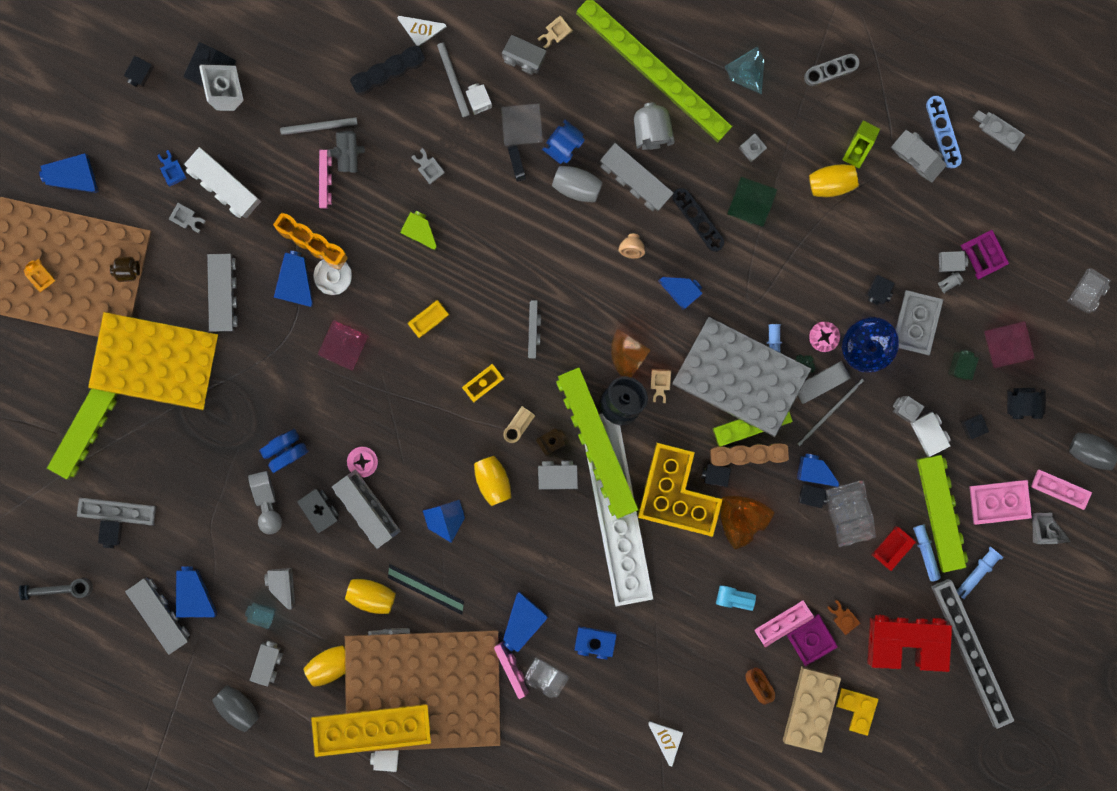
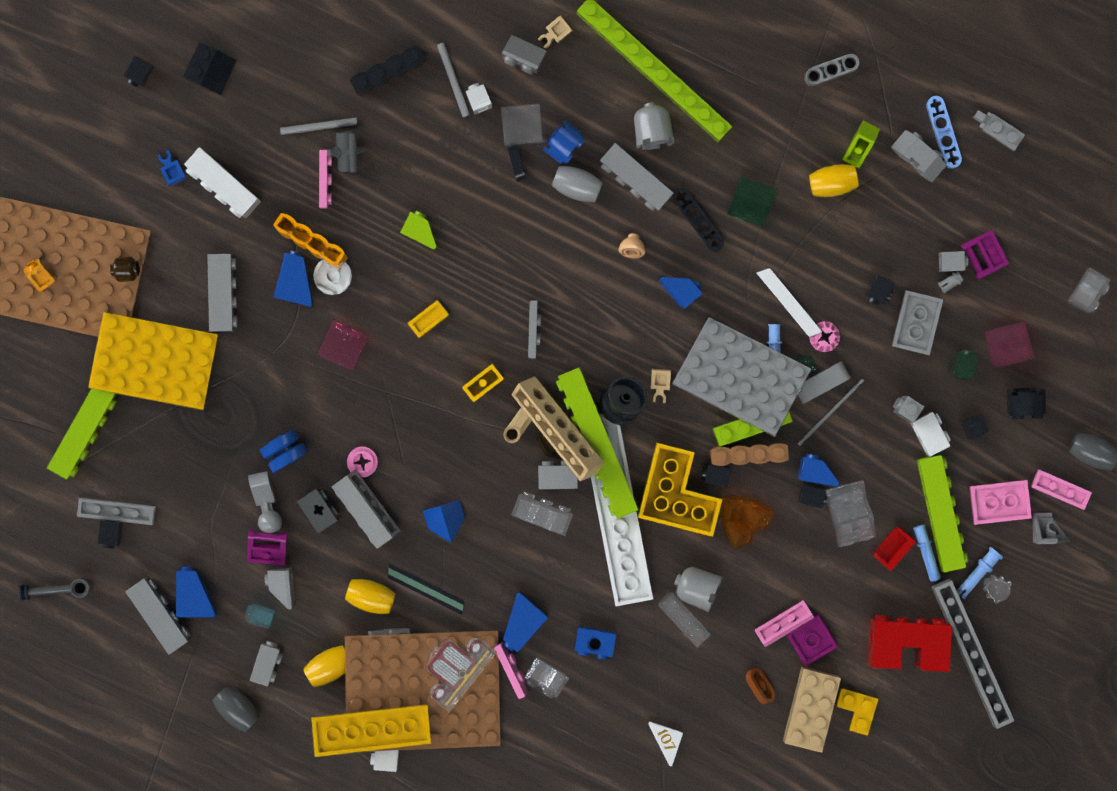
(70, 173): blue slope -> none
(184, 216): light grey plate -> none
(221, 86): white slope -> none
(267, 553): none -> magenta plate
(419, 29): white tile -> none
(429, 168): light grey plate -> none
(456, 669): none -> clear brick
(492, 480): yellow piece -> none
(542, 513): none -> clear brick
(557, 428): none -> tan brick
(627, 354): clear orange brick -> none
(684, 619): none -> clear brick
(697, 587): none -> light grey cylinder
(731, 598): medium azure piece -> none
(748, 70): clear light blue slope -> none
(752, 147): light grey brick -> none
(789, 302): none -> white sticker
(845, 619): dark orange plate -> none
(863, 337): clear blue dish -> none
(997, 588): none -> clear piece

